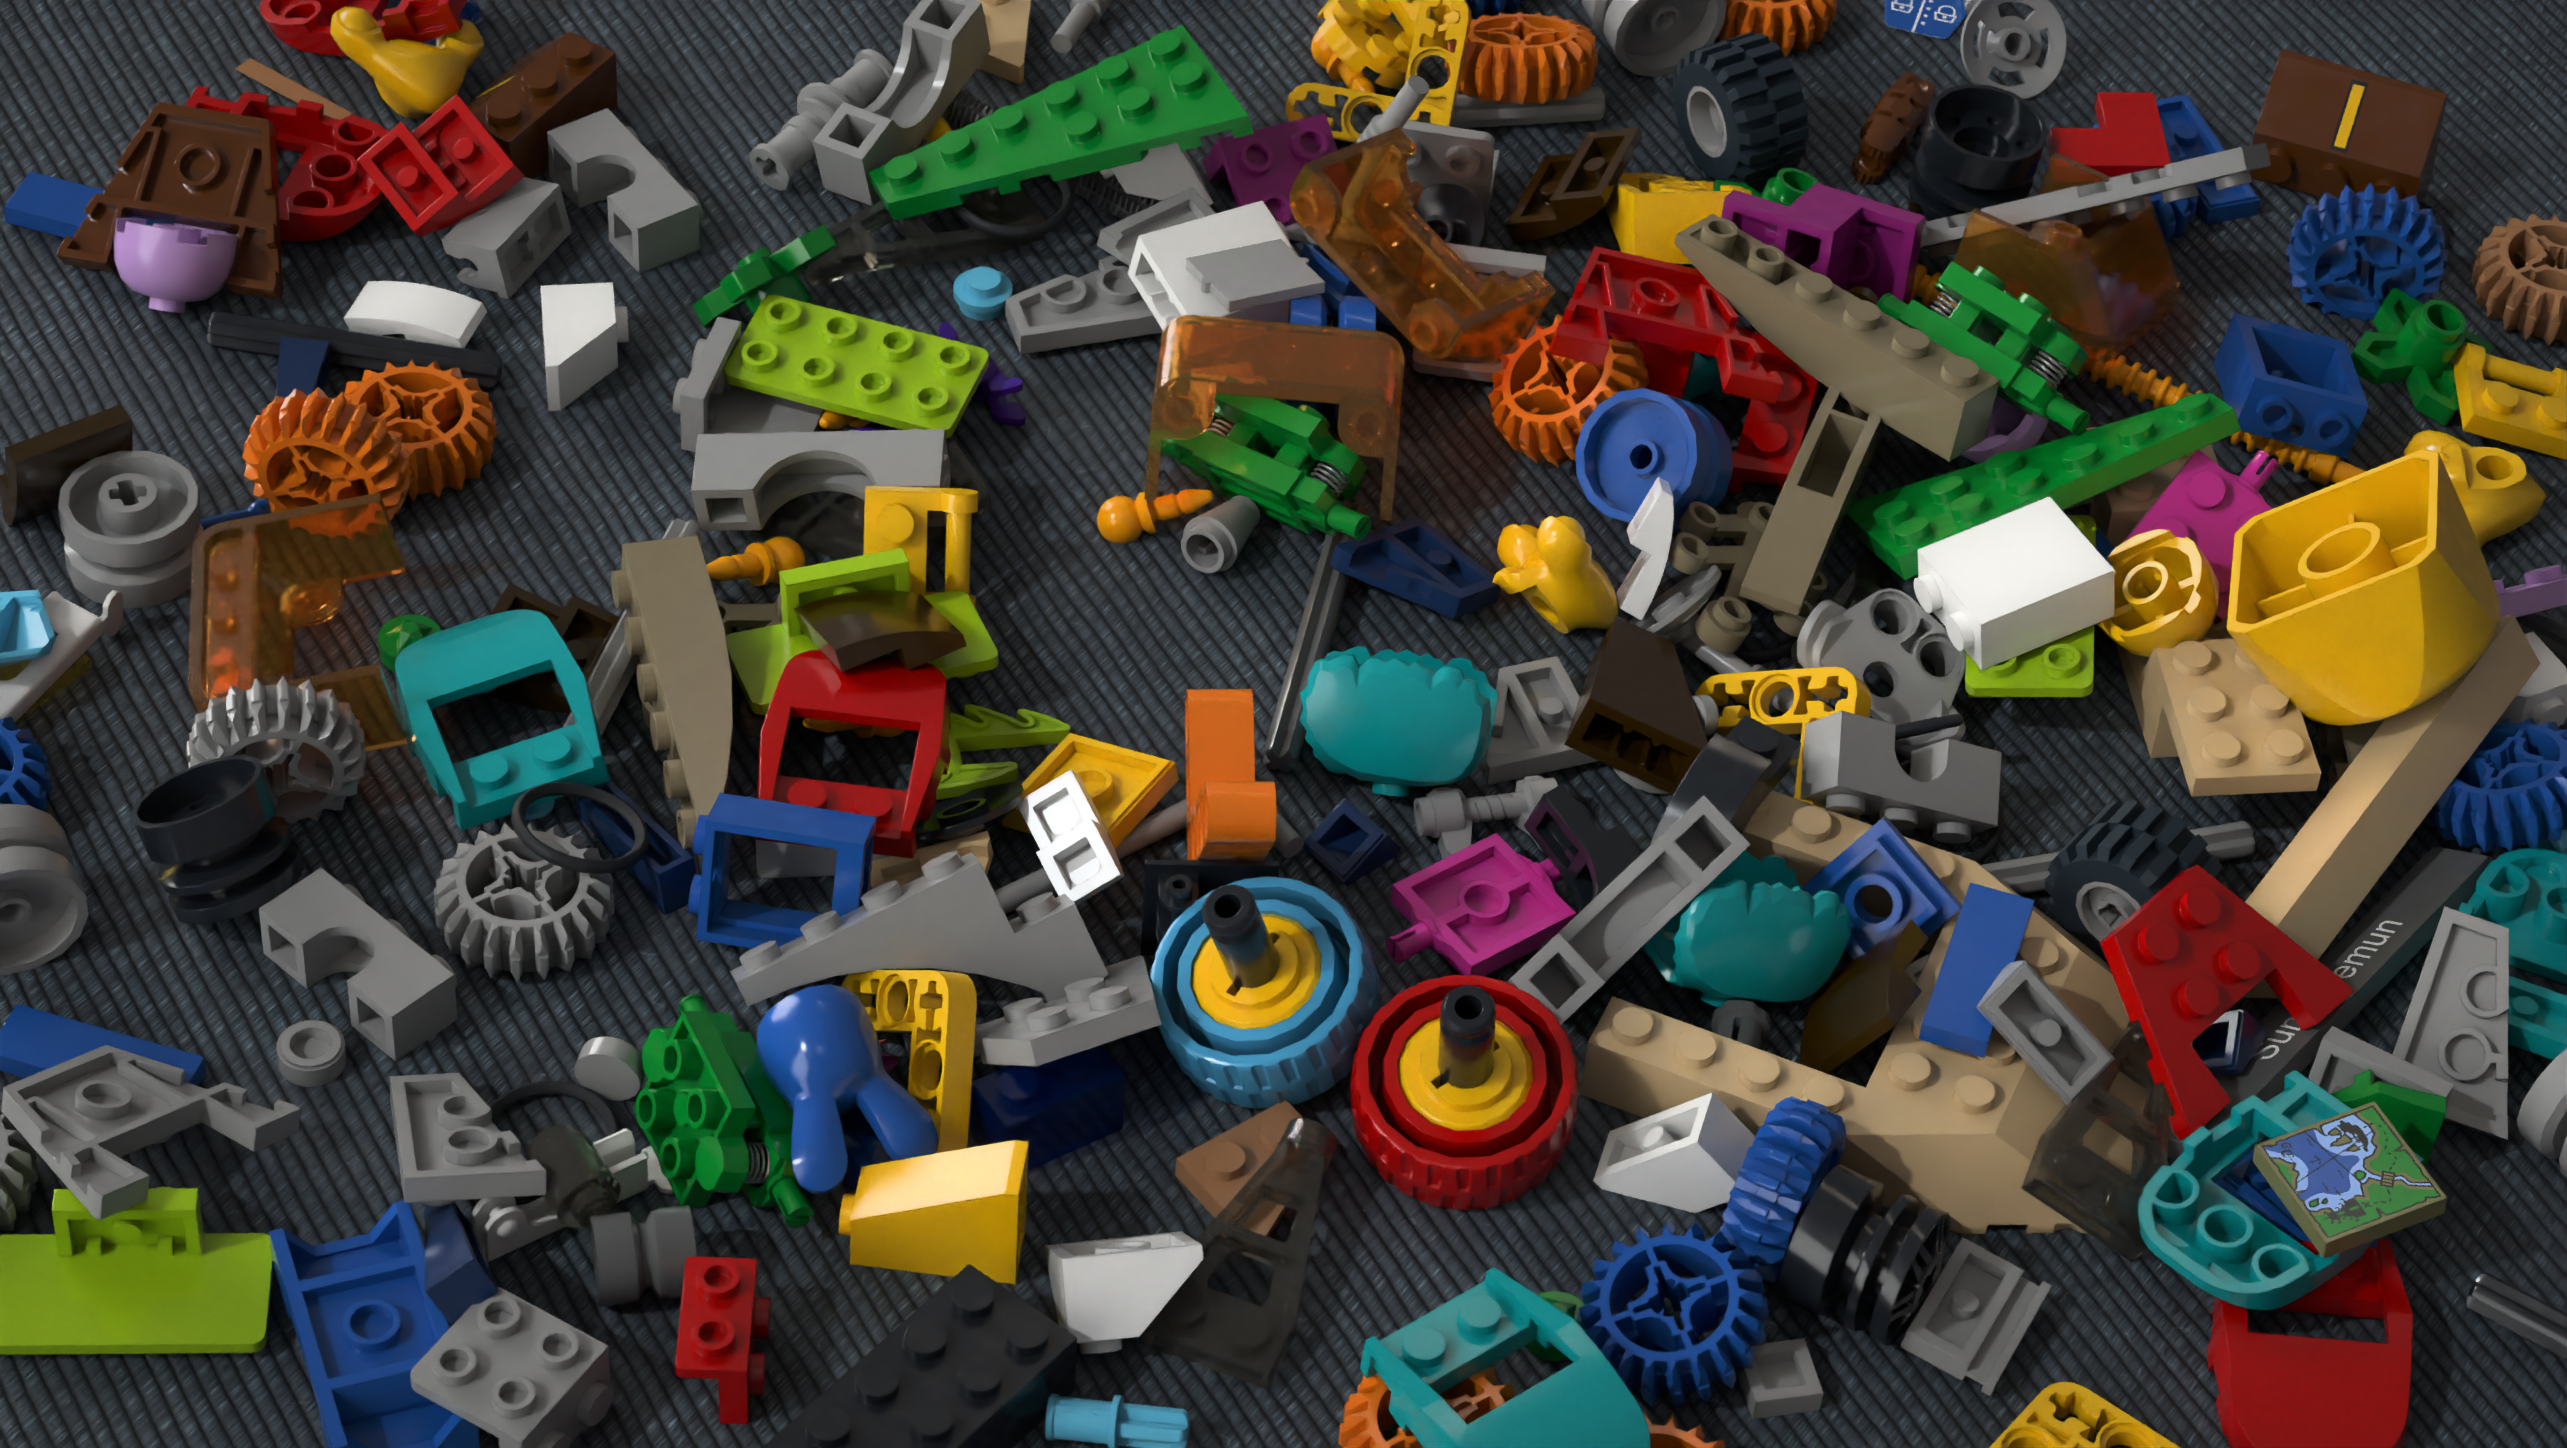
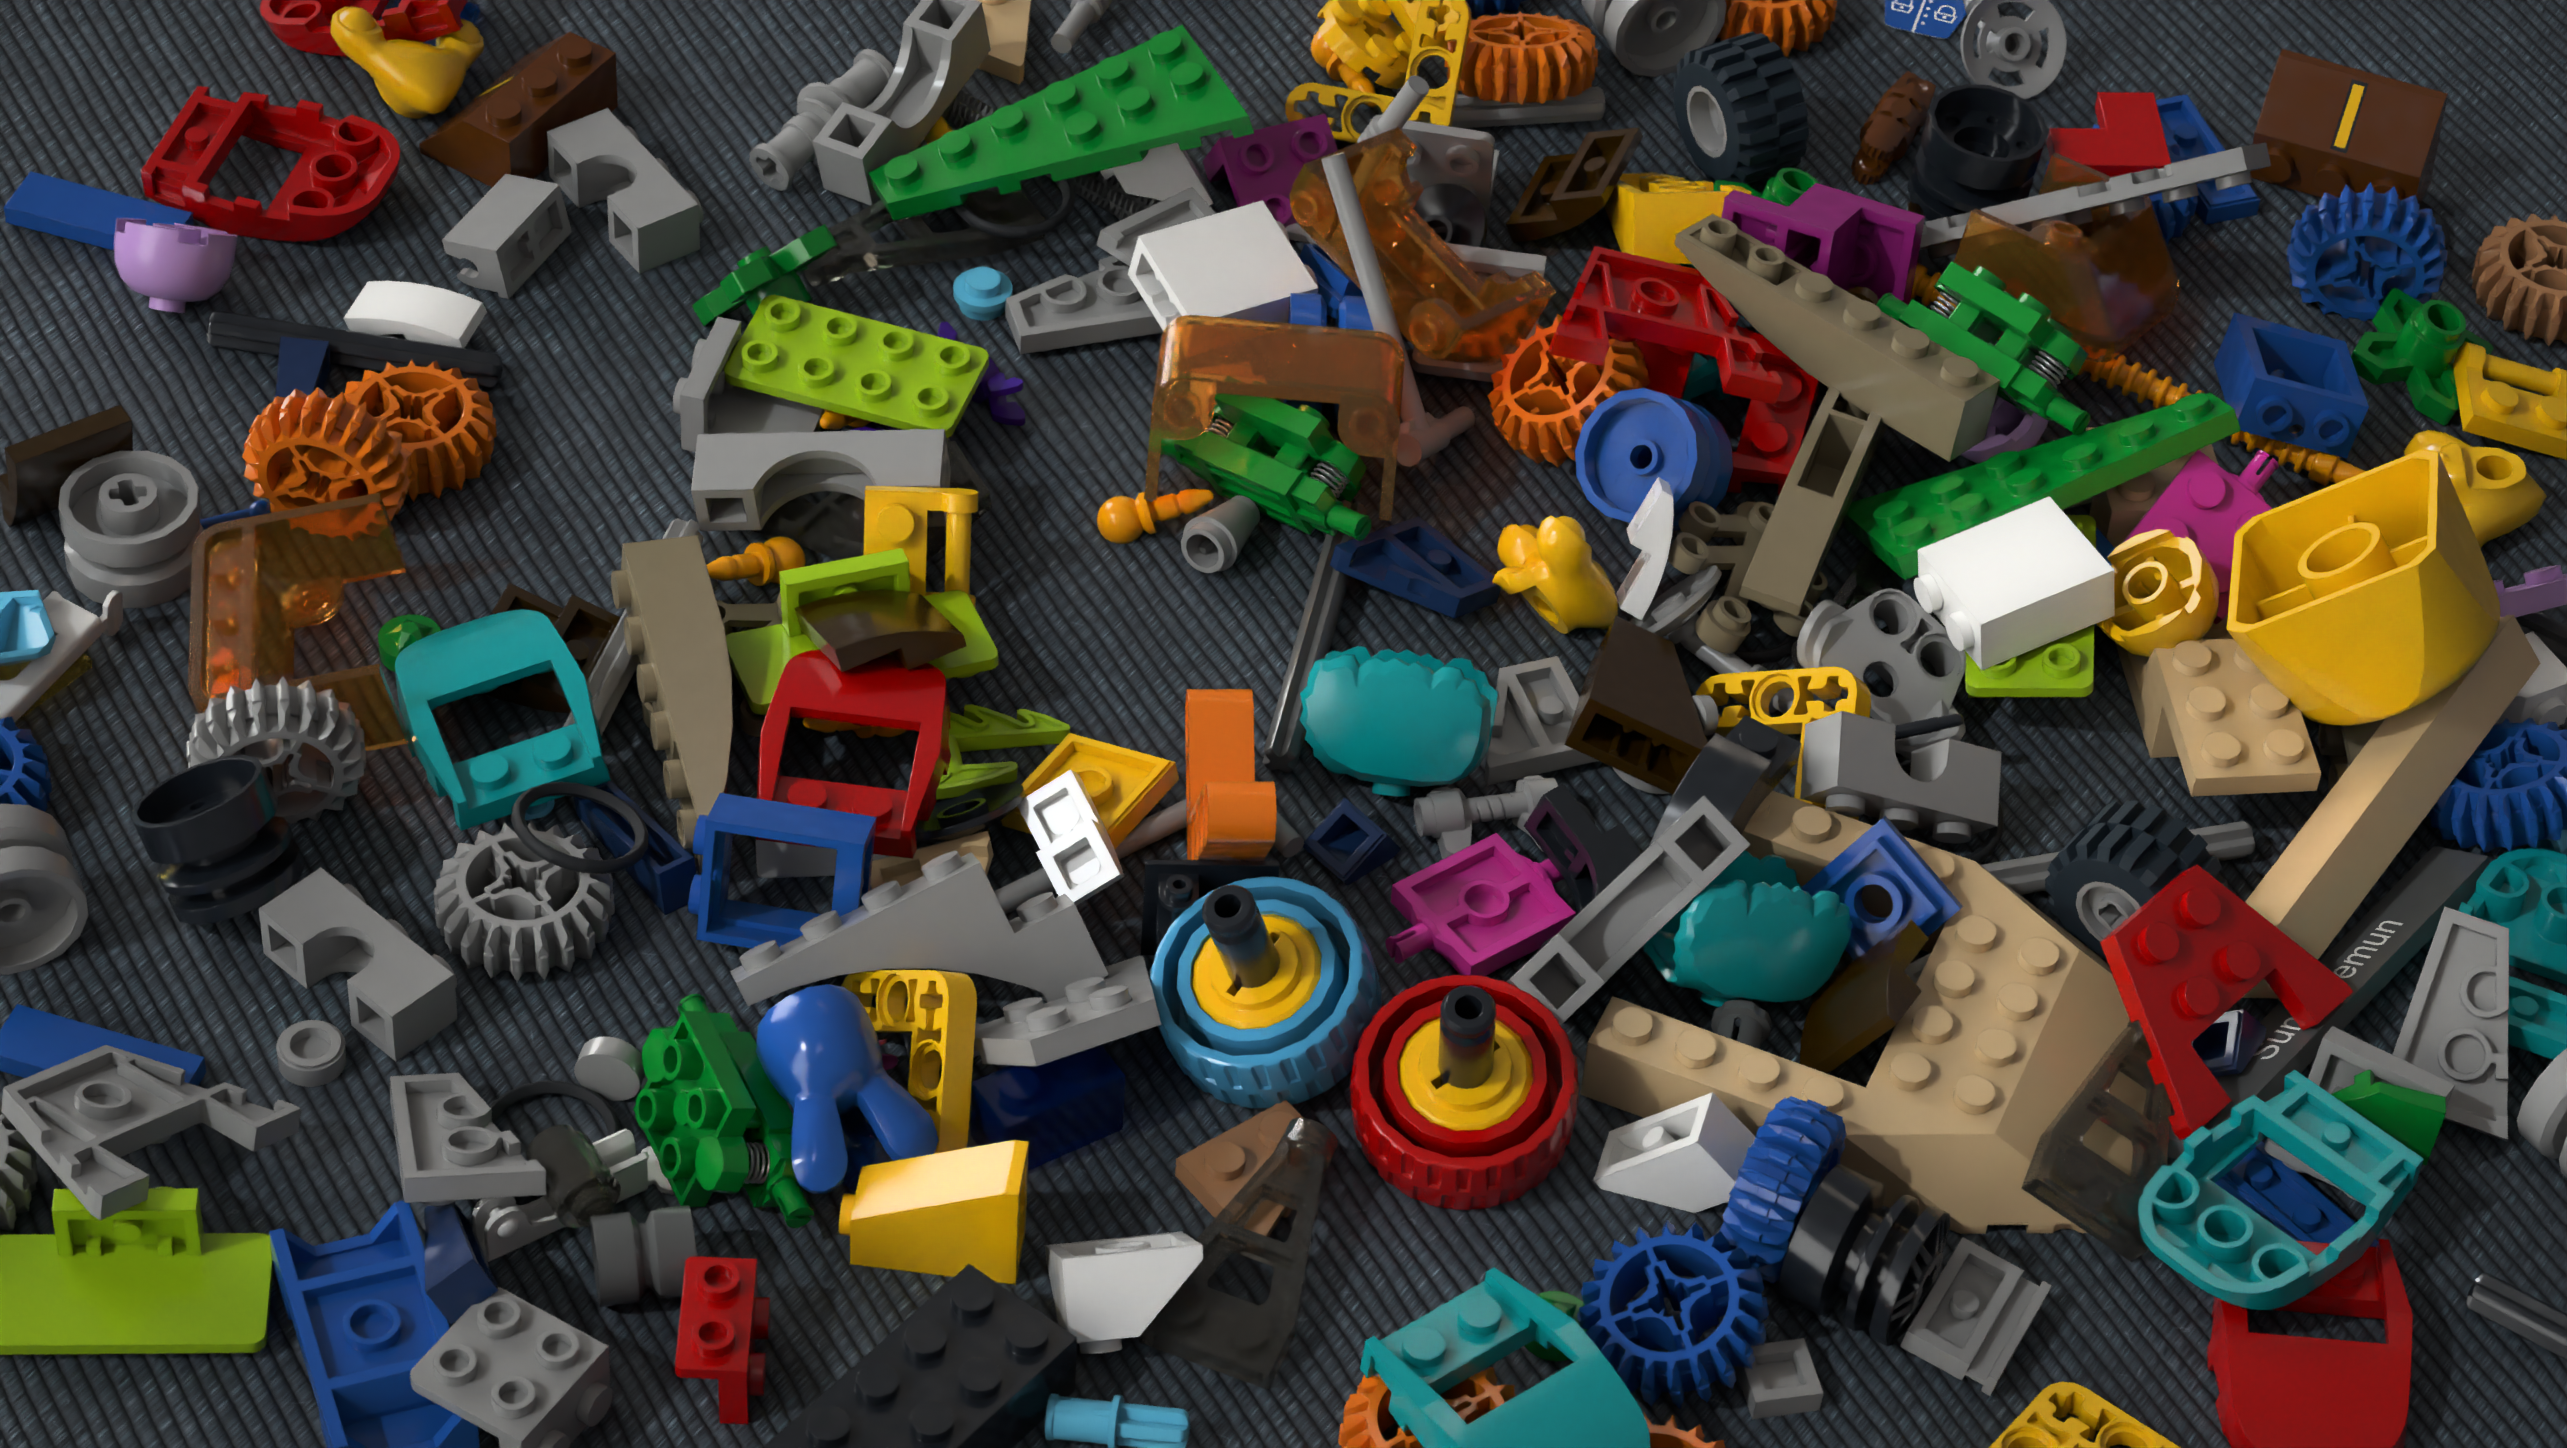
(200, 173): reddish brown wing -> none
(288, 87): medium nougat sticker -> none
(440, 168): red slope -> none
(579, 338): white slope -> none
(1255, 275): light grey piece -> none
(1419, 432): none -> light grey bar
(1981, 946): blue tile -> none
(2043, 1030): light grey slope -> none
(2349, 1179): tile -> none

